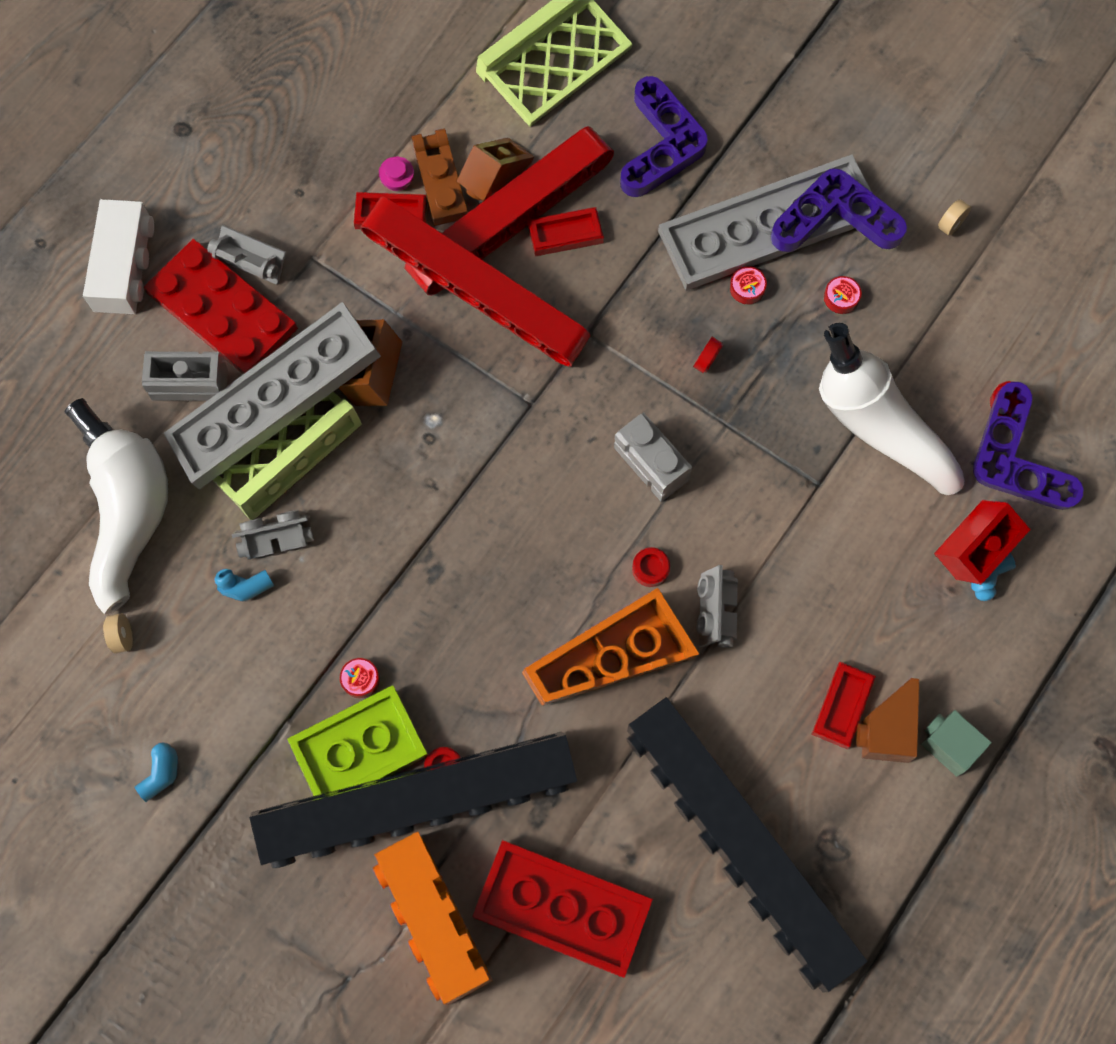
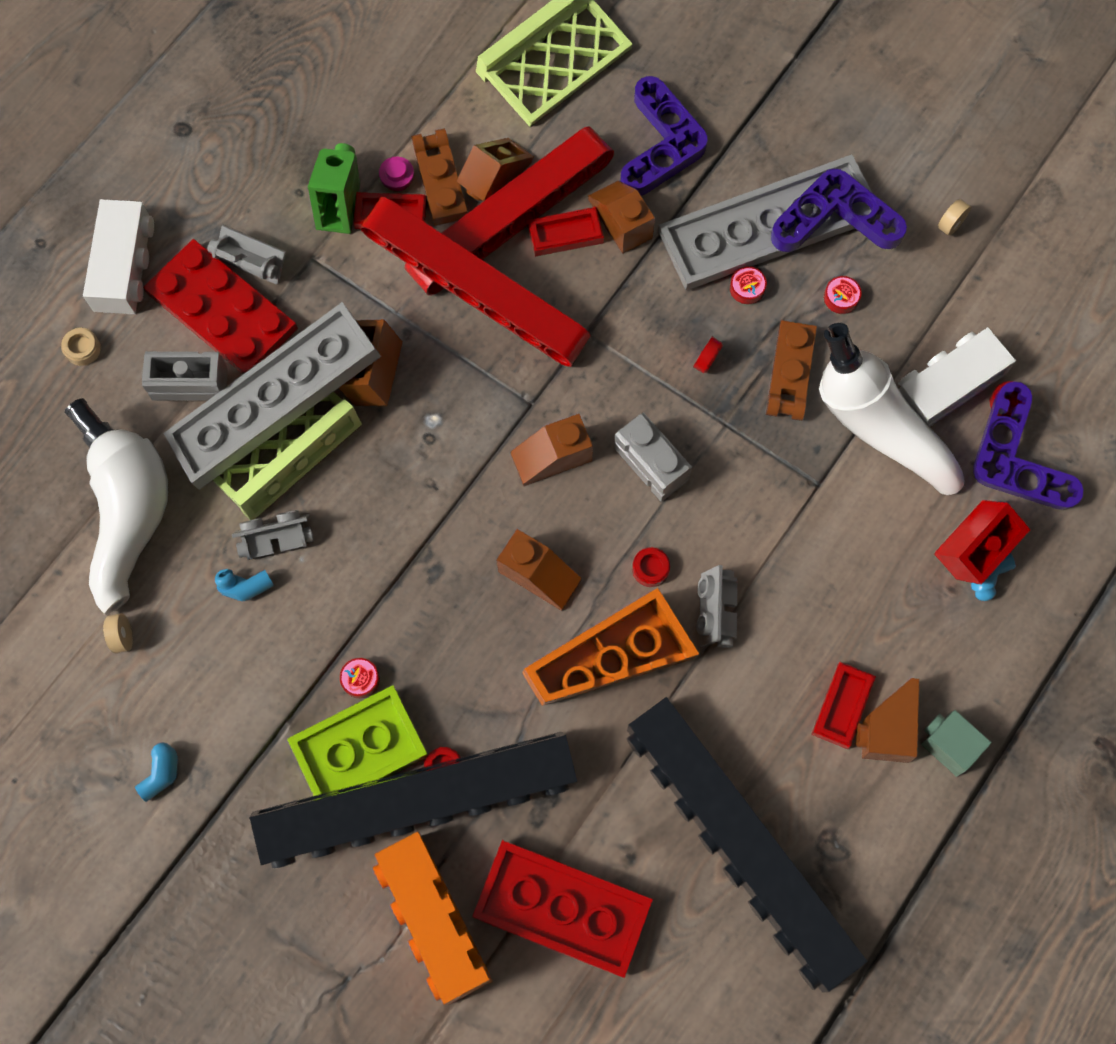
(81, 346): none -> tan tile
(338, 174): none -> bright green torso
(538, 569): none -> dark orange slope
(553, 450): none -> dark orange slope
(624, 215): none -> dark orange slope
(791, 369): none -> dark orange plate
(956, 376): none -> white brick

